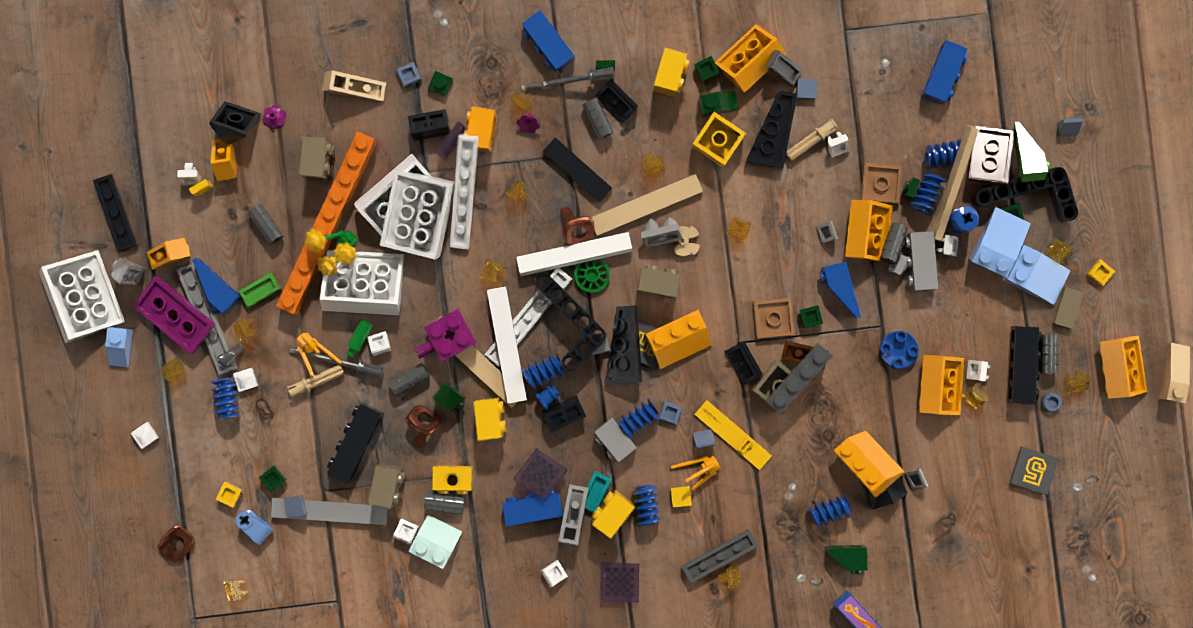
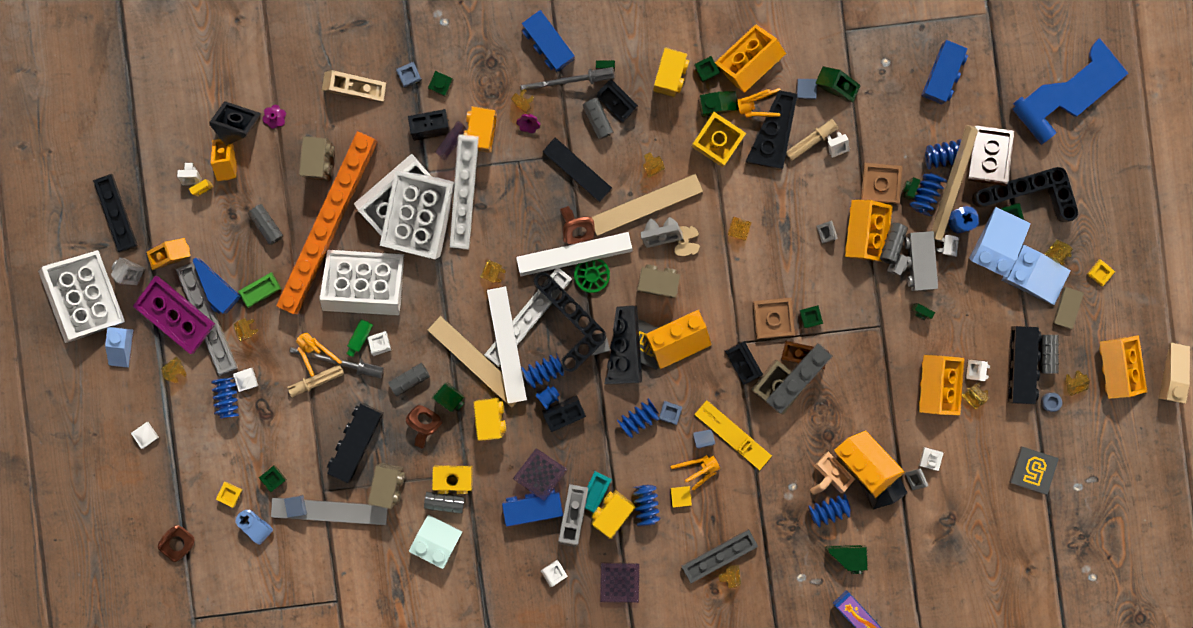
(228, 357): flat silver arm -> none
(232, 589): clear yellow tile -> none
(344, 253): yellow plant -> none
(405, 531): white tile -> none
(437, 335): magenta brick -> none
(516, 190): clear yellow tile -> none
(615, 440): light grey brick -> none
(747, 104): none -> light orange plant
(784, 68): dark grey tile -> none
(833, 473): none -> light nougat plate
(838, 83): none -> dark green slope
(840, 285): blue slope -> none
(899, 349): blue dish -> none
(922, 312): none -> dark green plate
(931, 459): none -> white tile
(1029, 156): slope -> none
(1069, 127): sand blue slope -> none
(1072, 95): none -> blue door

